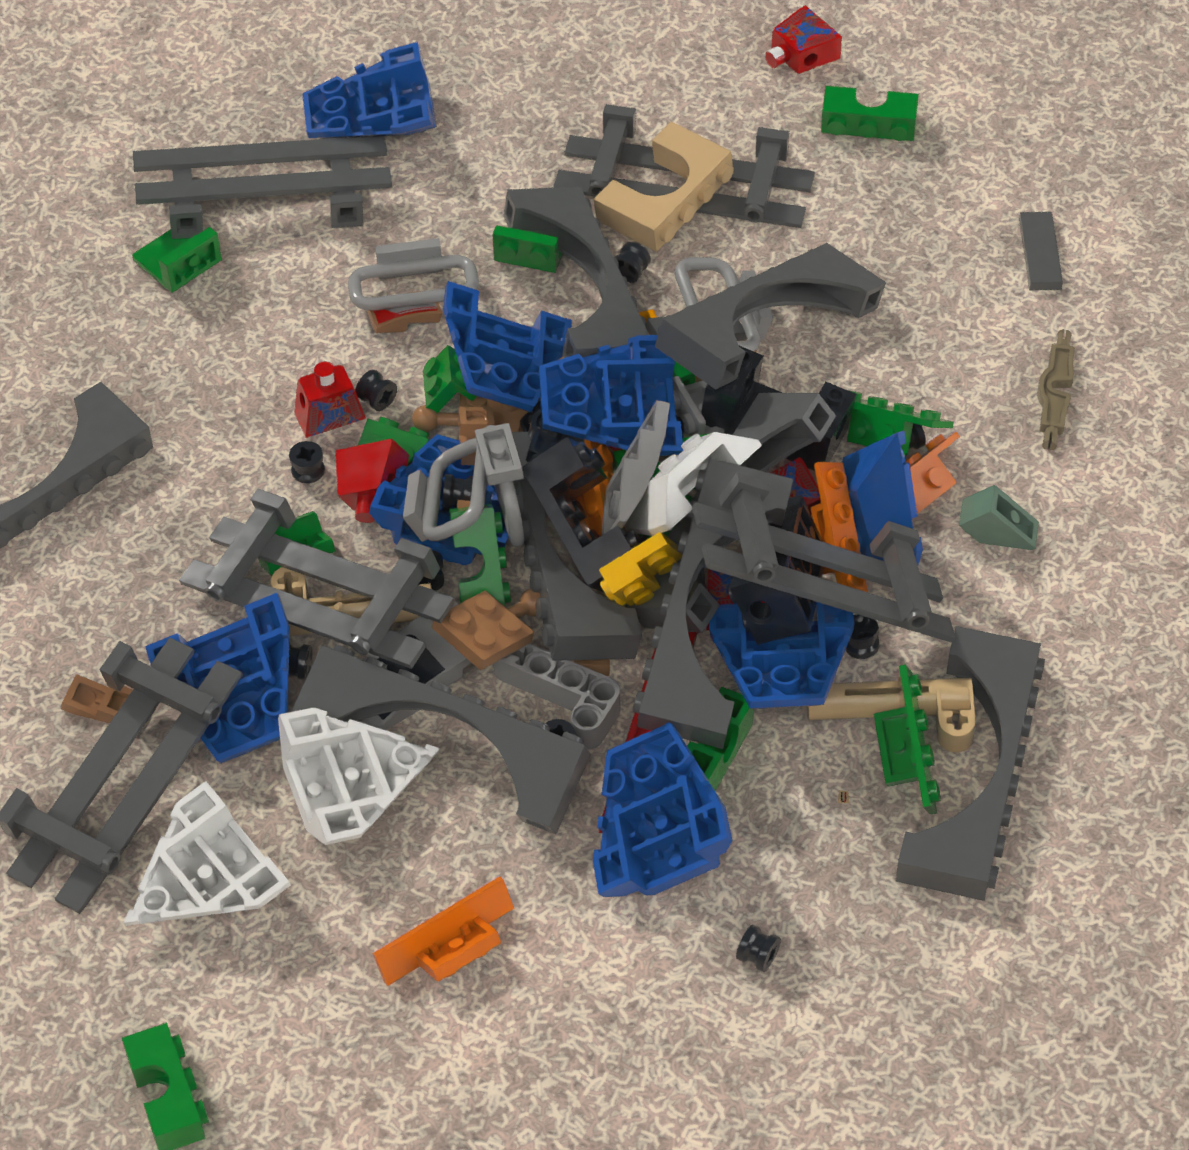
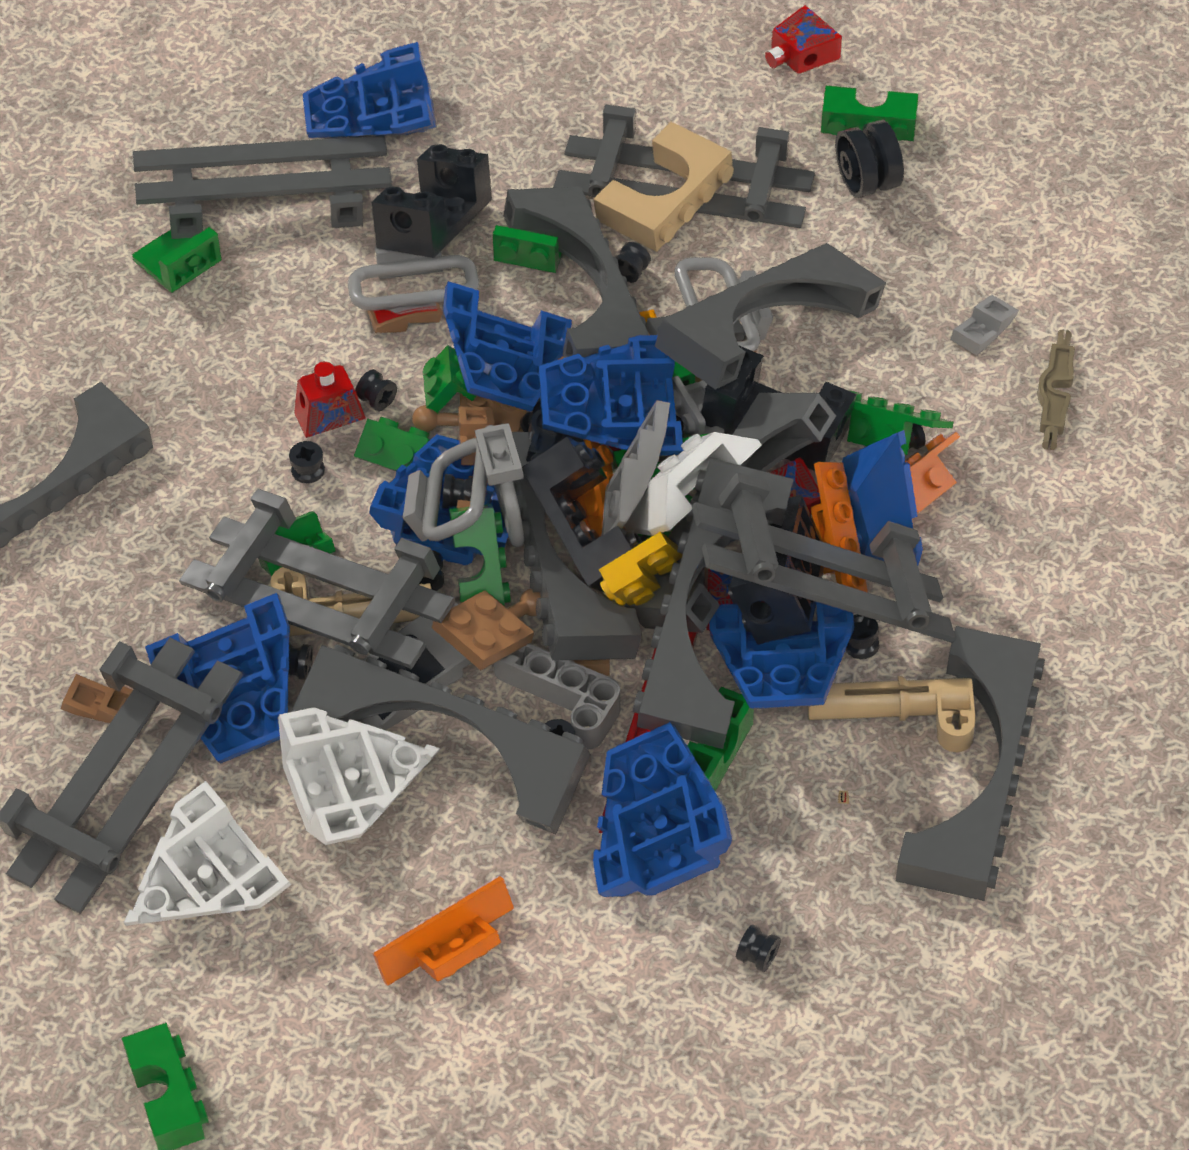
(363, 469): red torso -> none
(451, 194): none -> black plate
(869, 158): none -> black wheel
(903, 743): green bracket -> none
(984, 325): none -> light grey slope
(998, 520): sand green slope -> none
(1040, 251): dark grey tile -> none

